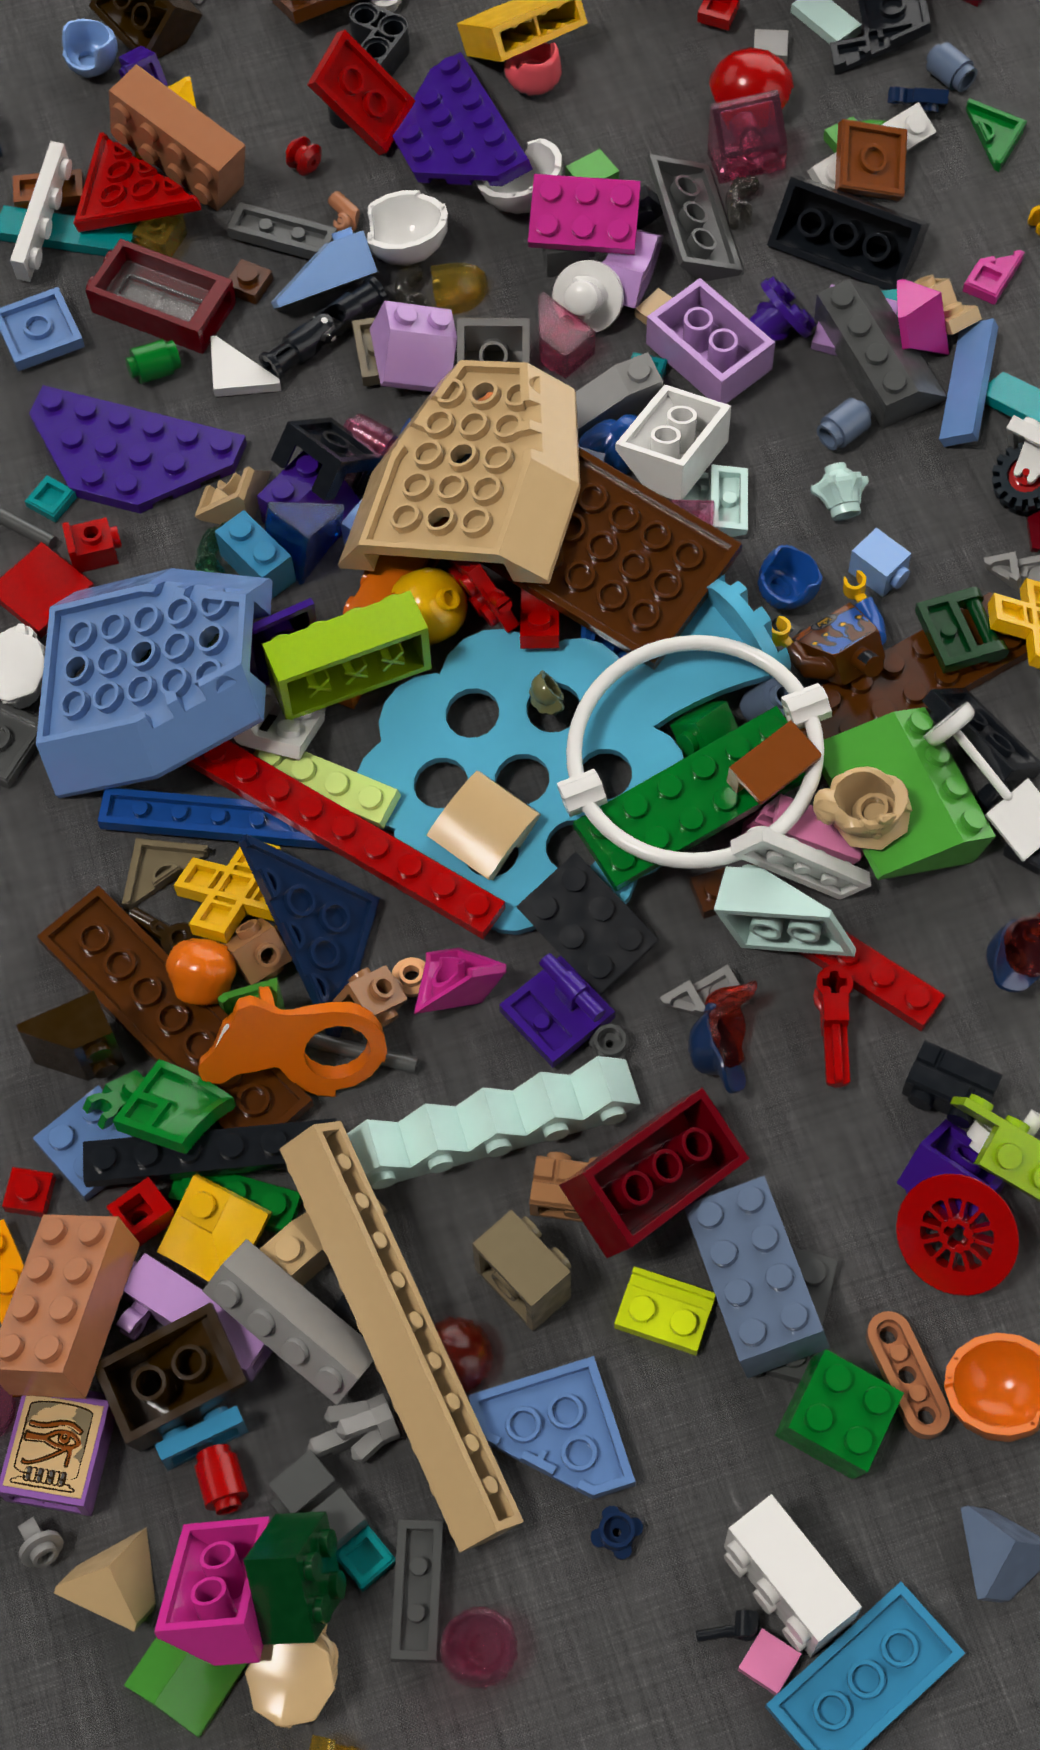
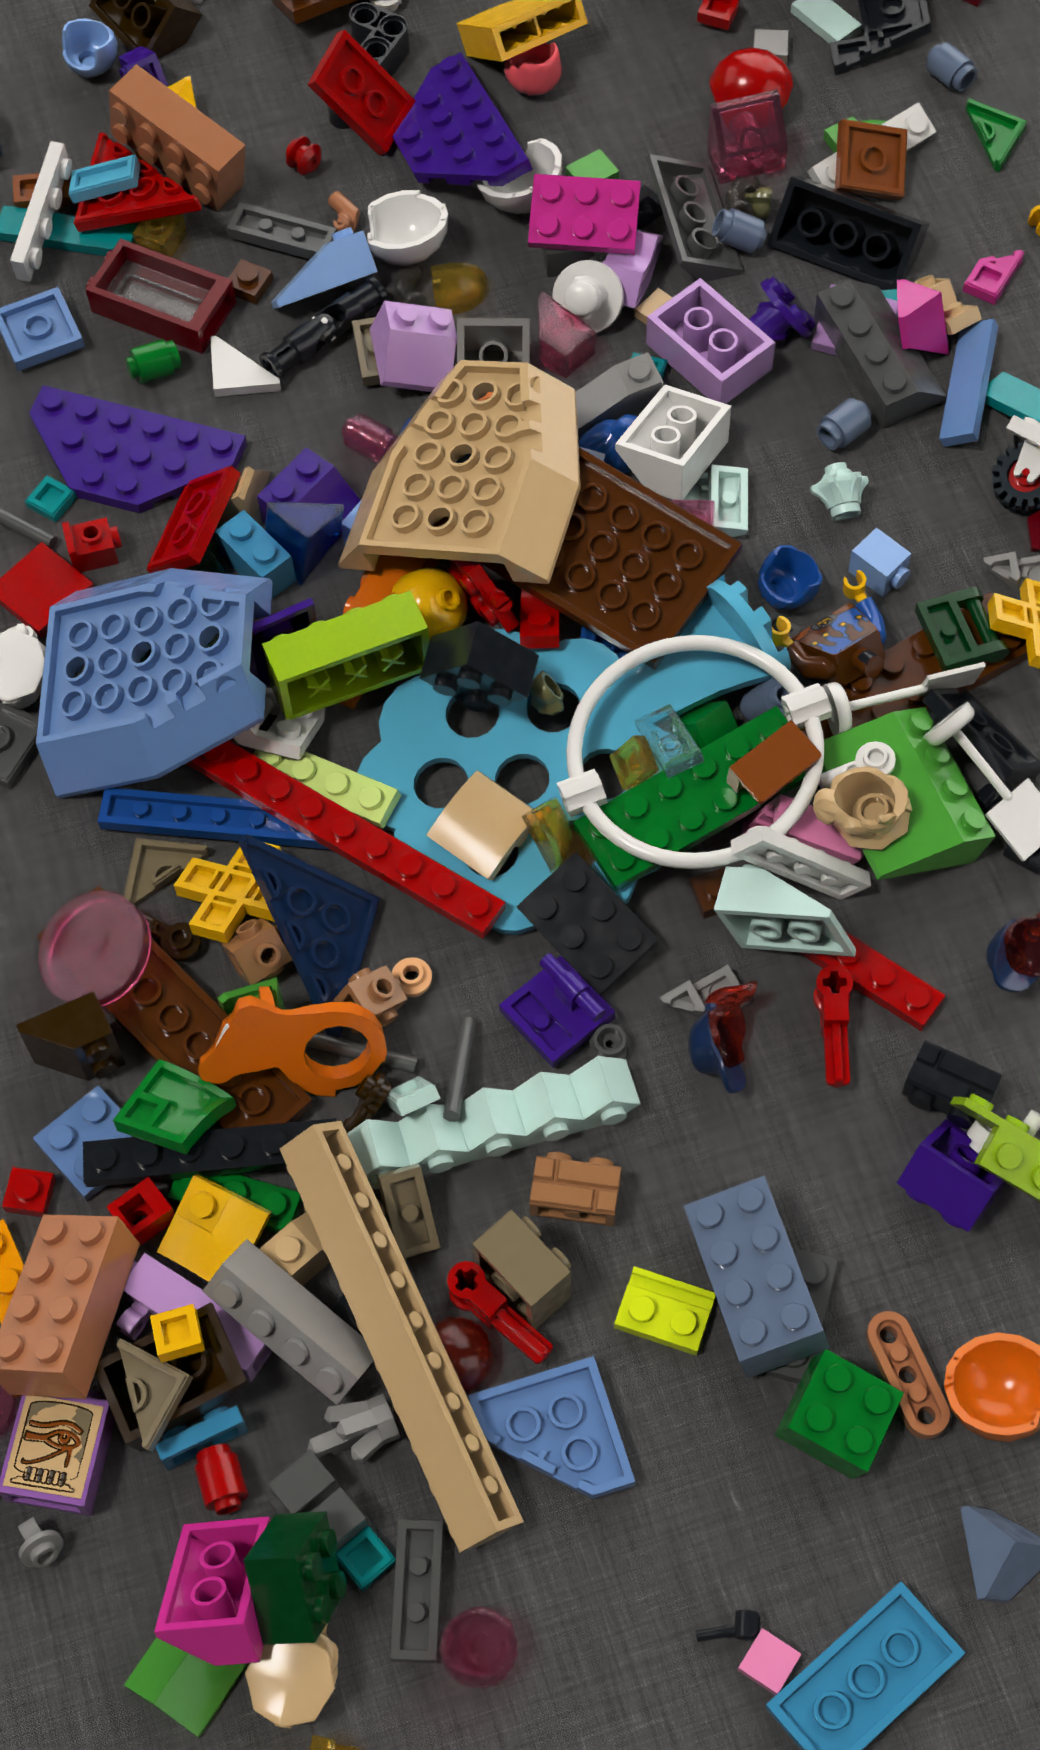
(95, 946): none -> clear pink piece
(104, 178): none -> medium azure tile
(113, 1097): green plate -> none
(115, 1582): tan slope -> none
(153, 1391): none -> dark tan tile
(177, 1333): none -> yellow plate
(194, 520): none -> red tile
(200, 970): orange hair -> none
(334, 448): black panel -> none
(372, 1094): none -> dark brown plate
(408, 1210): none -> dark tan plate
(412, 1096): none -> light aqua tile
(456, 979): dark pink slope -> none
(459, 1069): none -> dark grey bar
(479, 667): none -> black brick
(493, 1310): none -> red connector
(550, 831): none -> clear yellow brick
(612, 1520): dark blue plate -> none
(634, 762): none -> clear yellow plate
(654, 1173): dark red brick -> none
(669, 741): none -> clear light blue plate
(739, 230): none -> sand blue brick
(760, 202): none -> olive piece
(790, 1577): white brick -> none
(842, 707): none -> white piece
(871, 754): none -> white plate
(928, 1263): red piece -> none
(929, 98): dark blue plate -> none

